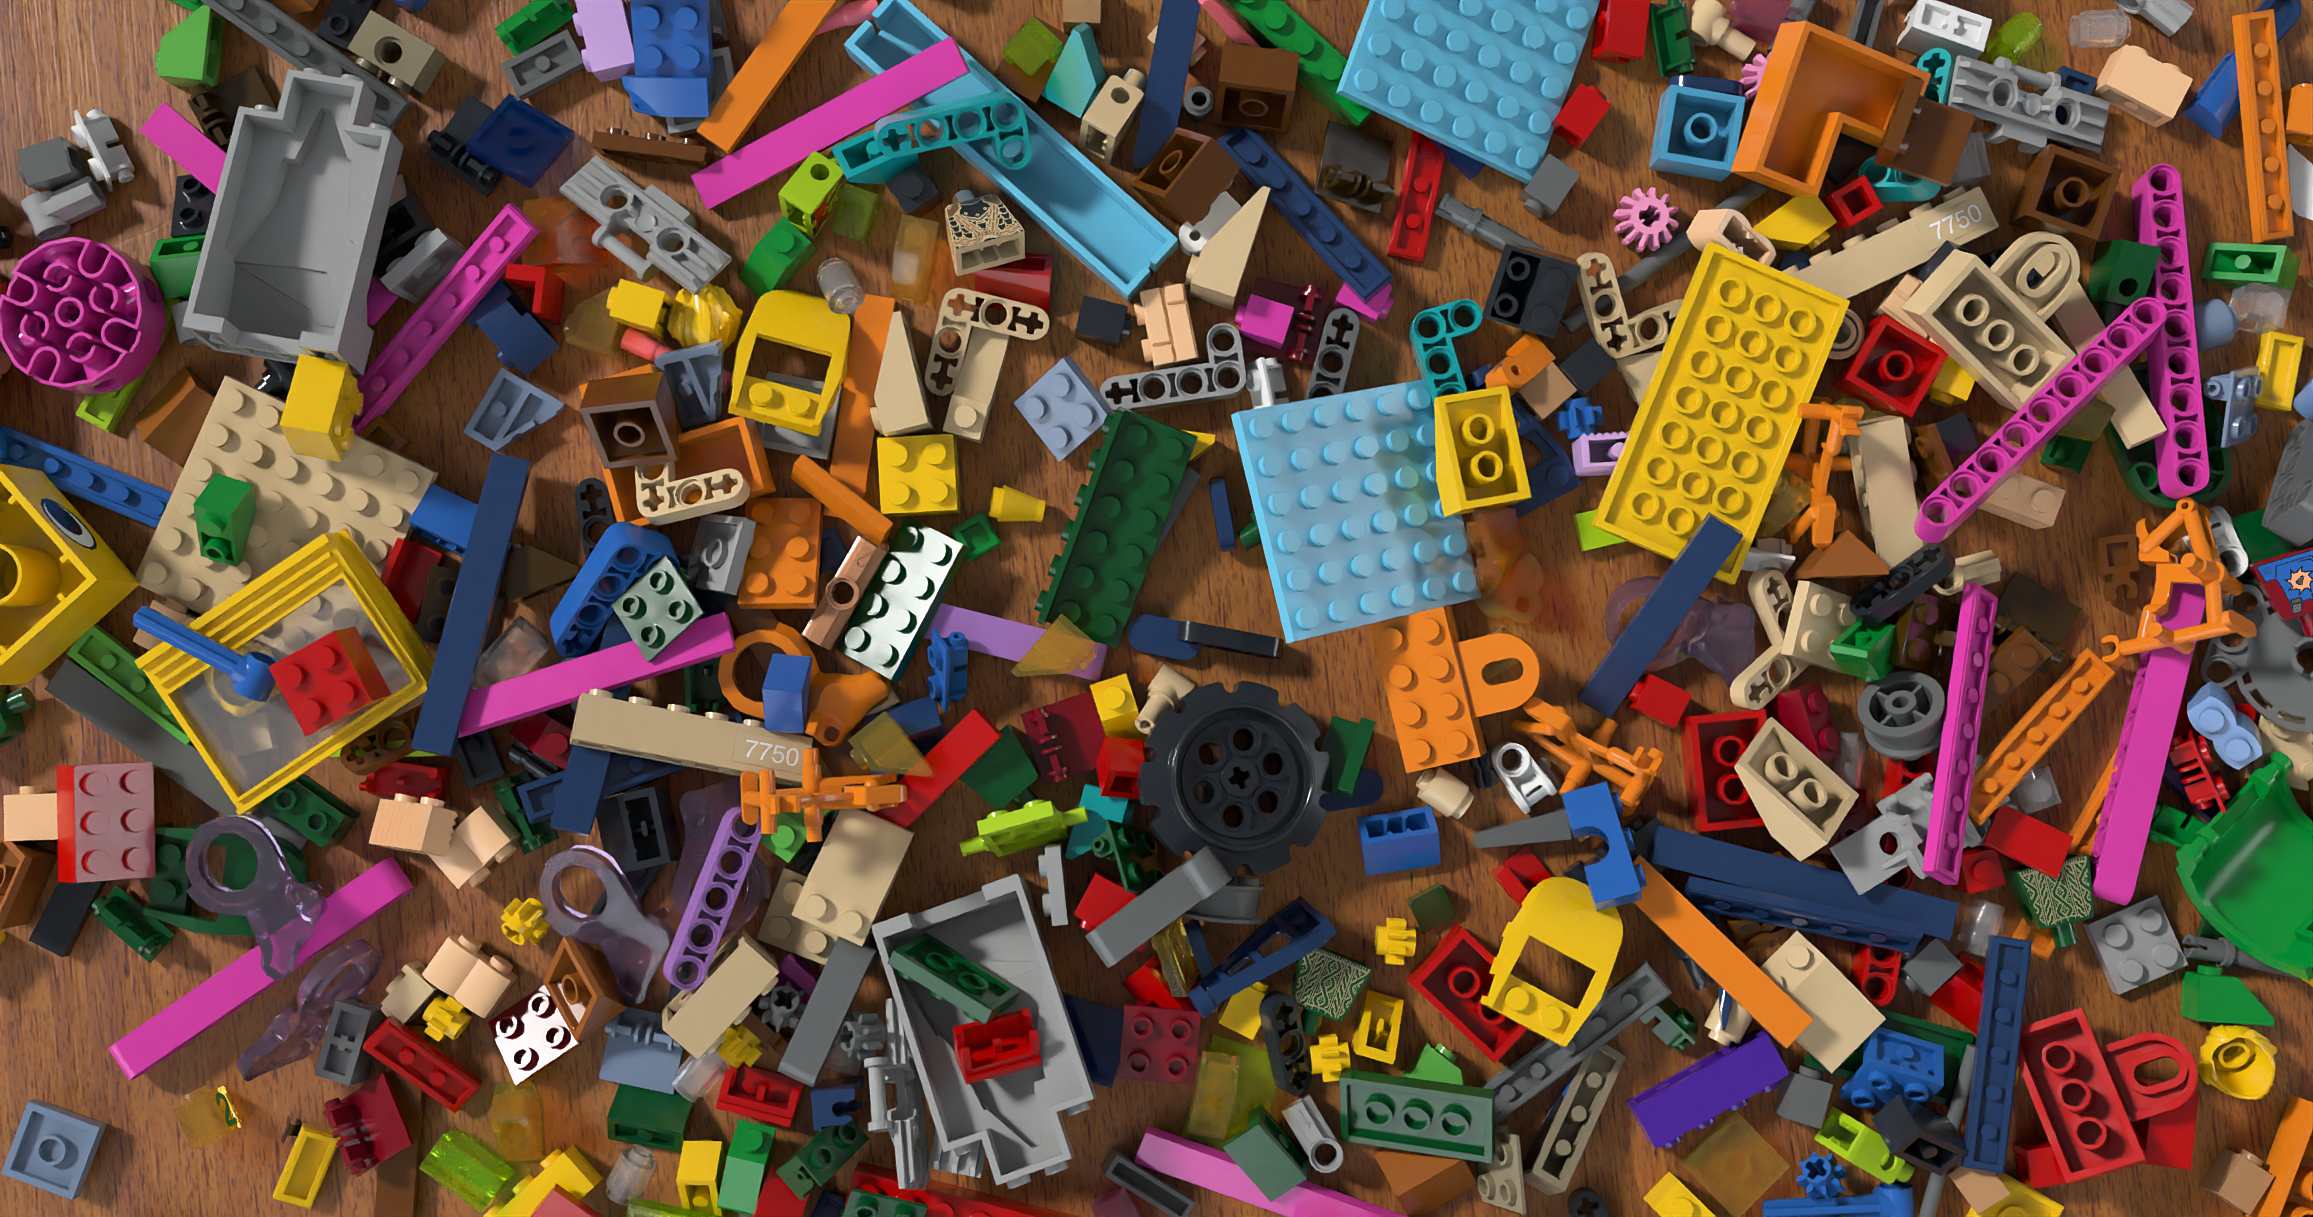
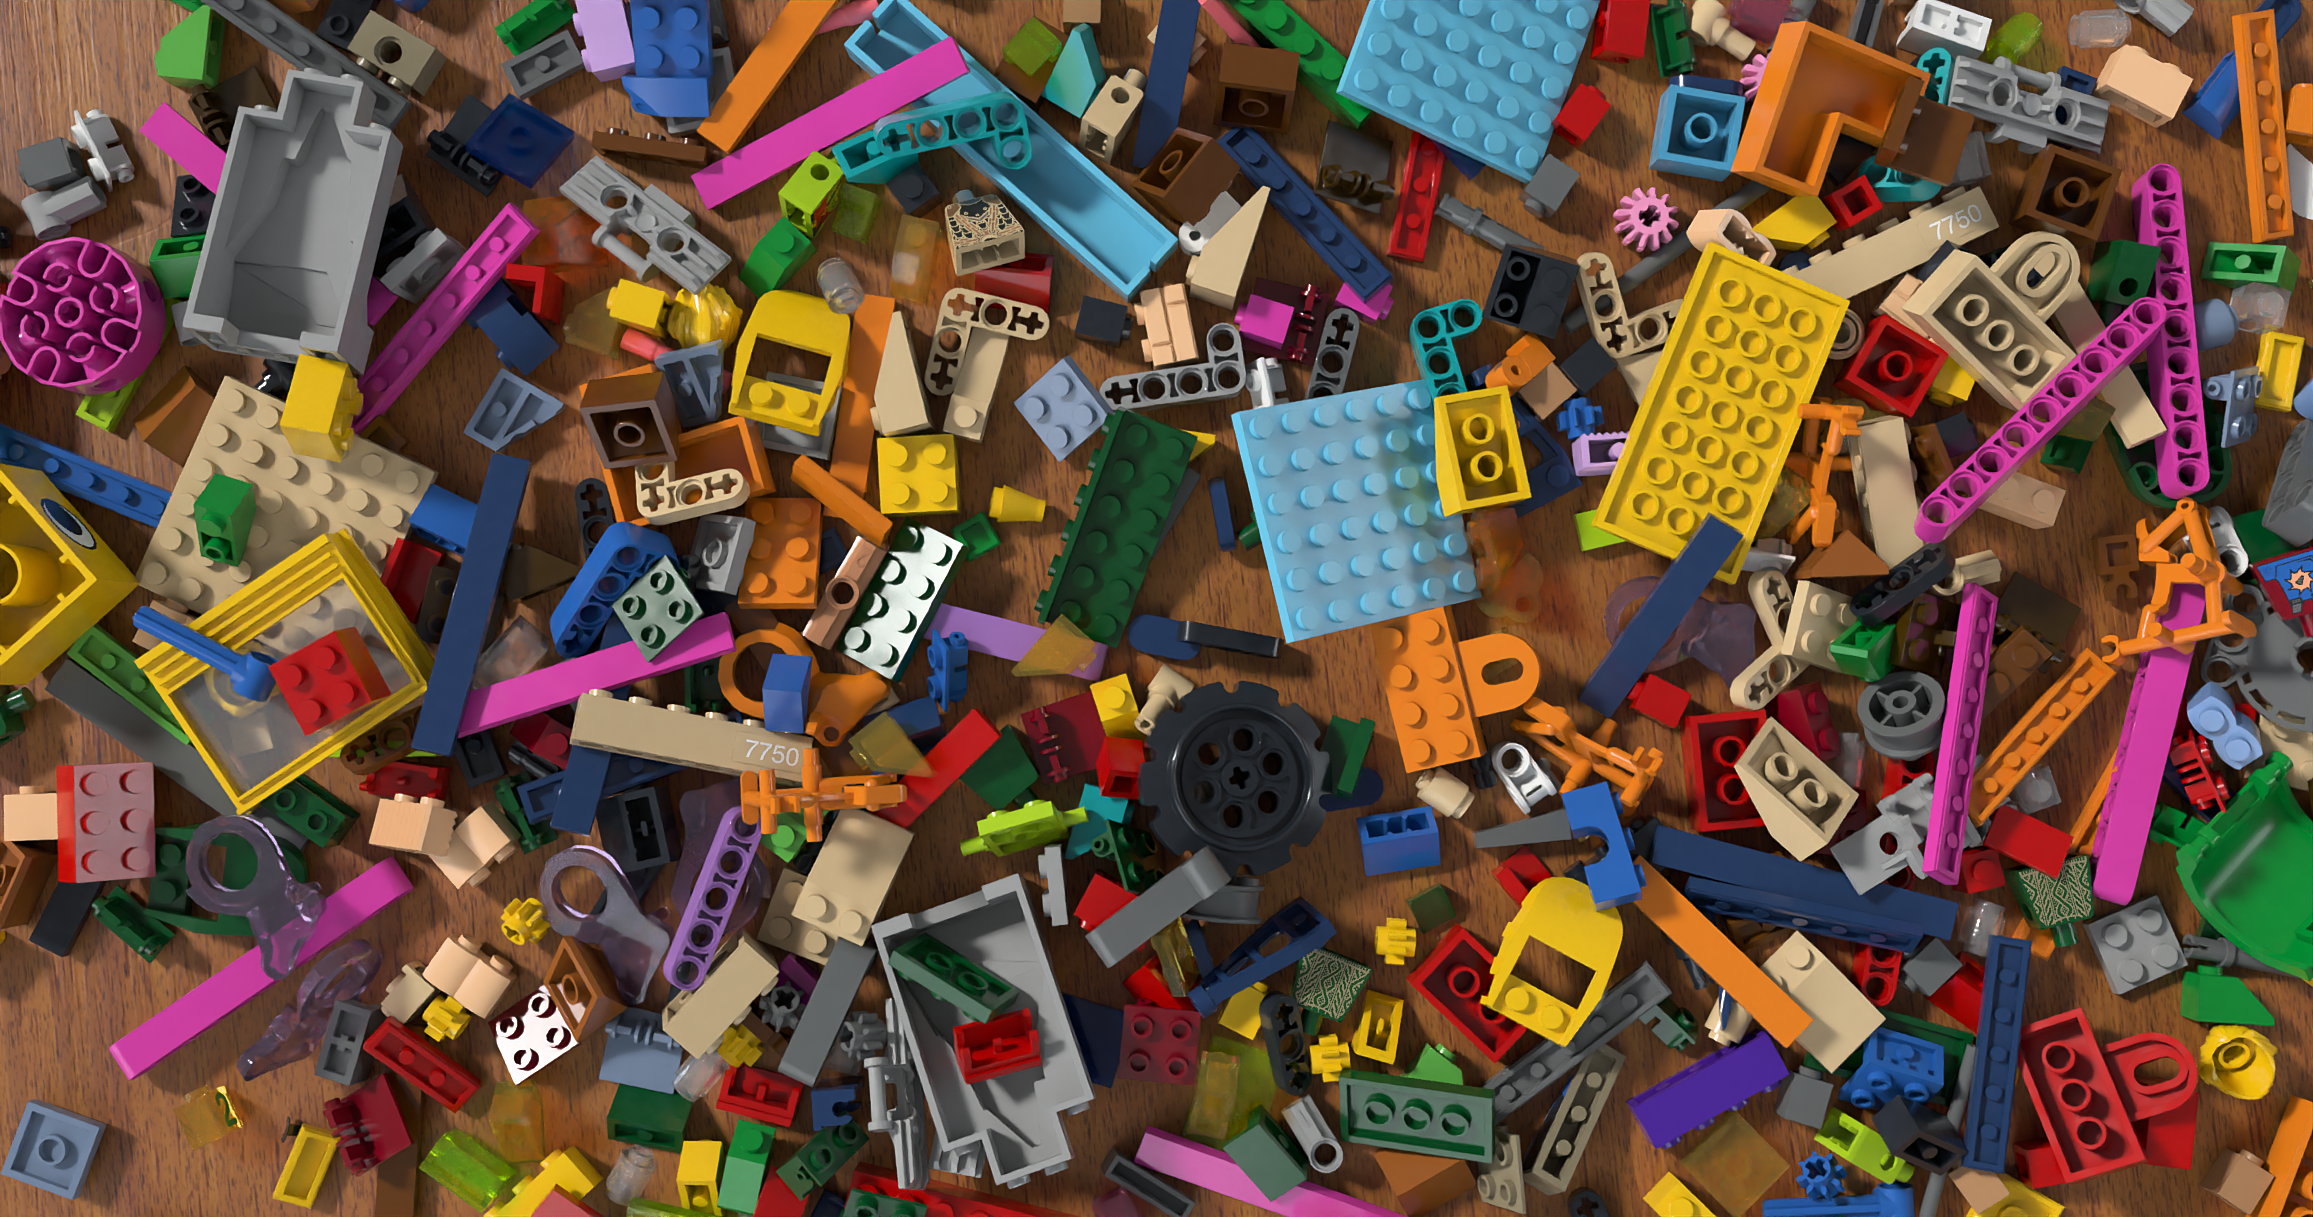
(1198, 95): dark grey pin -> none

